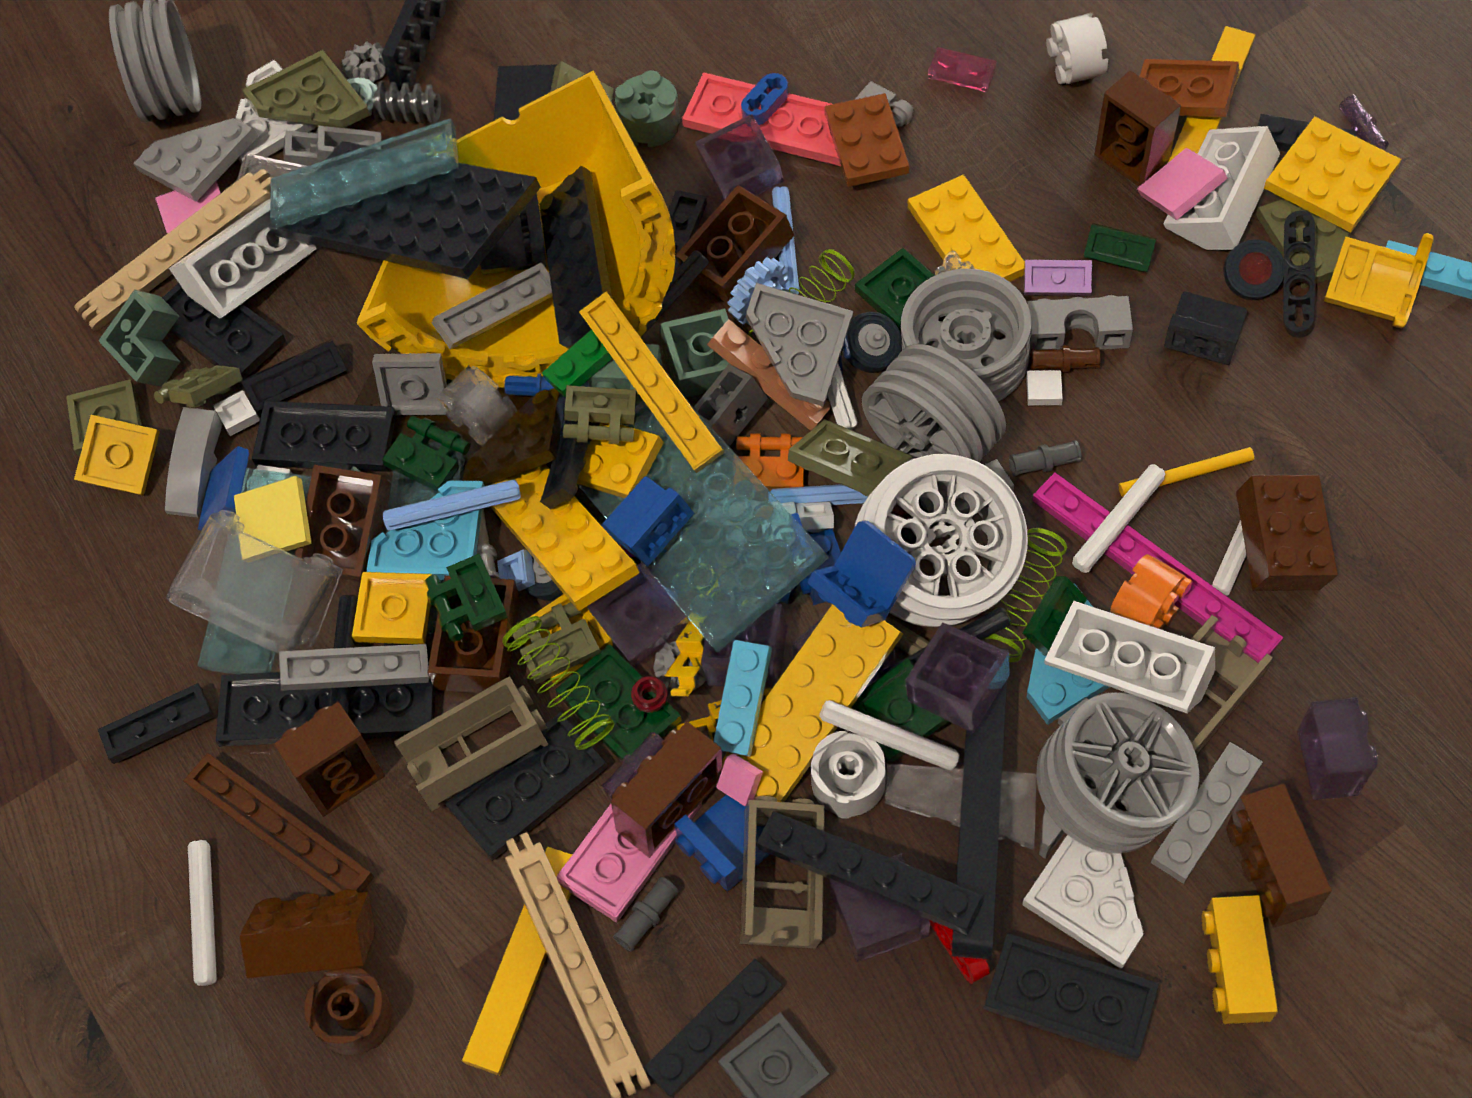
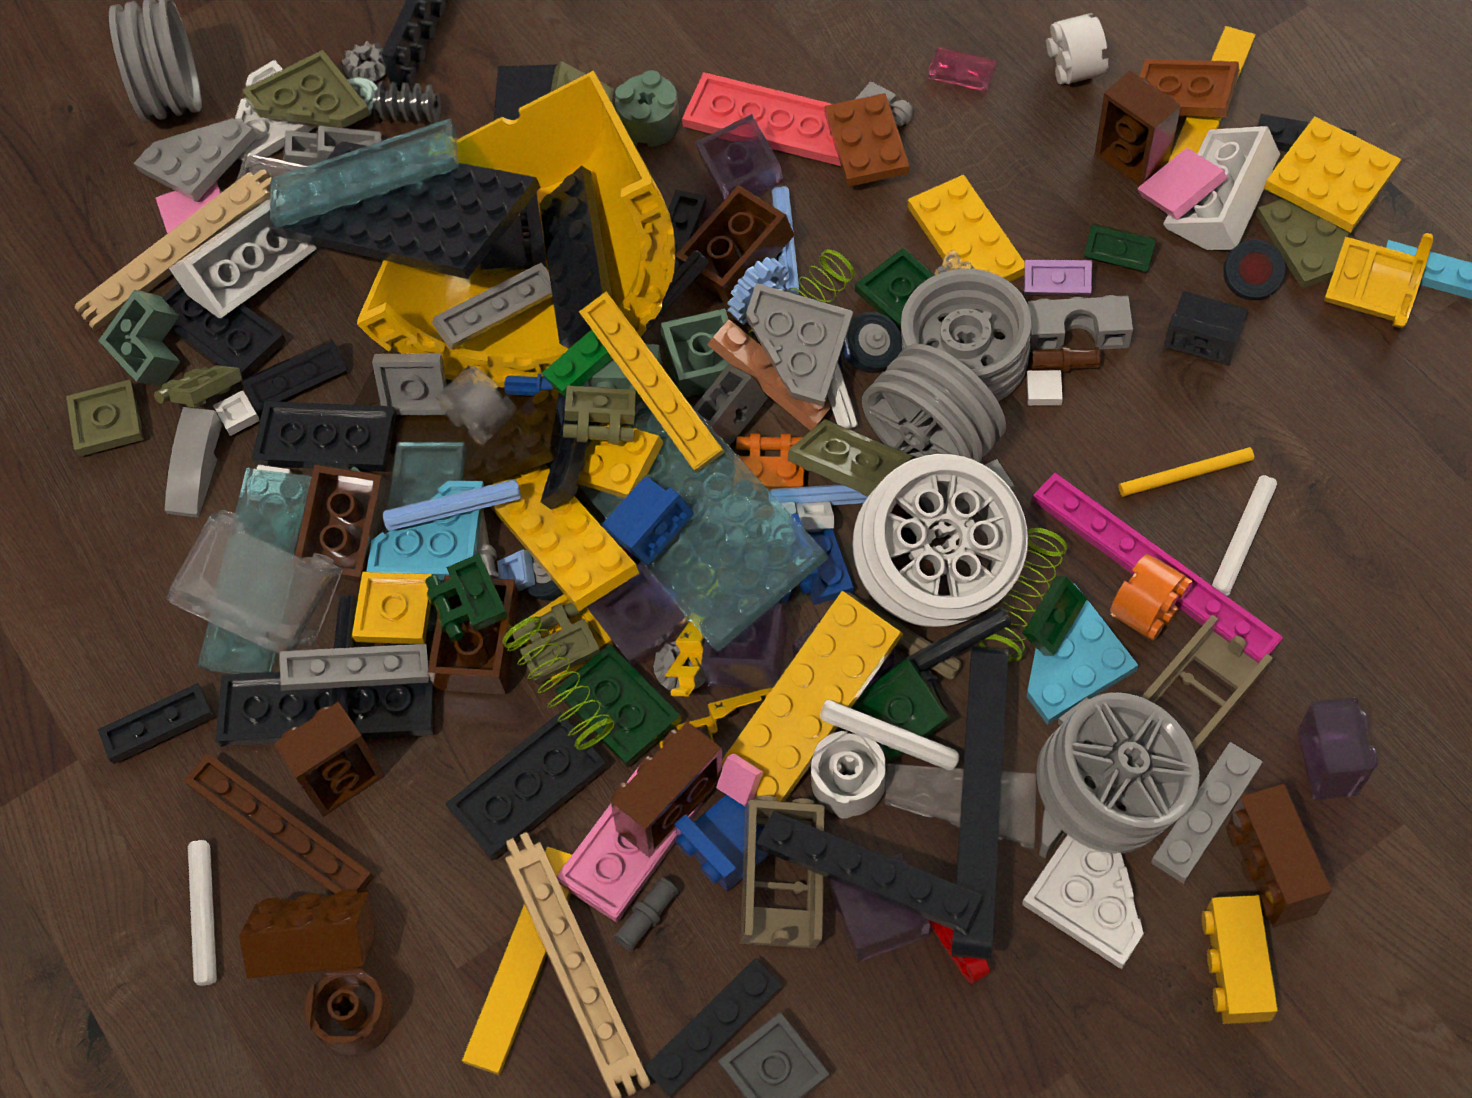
(117, 455): yellow plate -> none
(223, 483): blue tile -> none
(276, 514): light yellow tile -> none
(421, 462): dark green plate -> none
(424, 745): dark tan door -> none
(630, 765): pin -> none
(646, 685): dark red plate -> none
(742, 697): medium azure plate -> none
(769, 101): blue beam -> none
(865, 576): blue bracket -> none
(958, 677): clear purple brick -> none
(1045, 458): dark grey pin -> none
(1071, 997): black plate -> none
(1118, 518): white axle -> none
(1132, 657): white slope -> none
(1286, 532): reddish brown brick -> none
(1303, 273): black beam -> none
(1353, 111): pin -> none

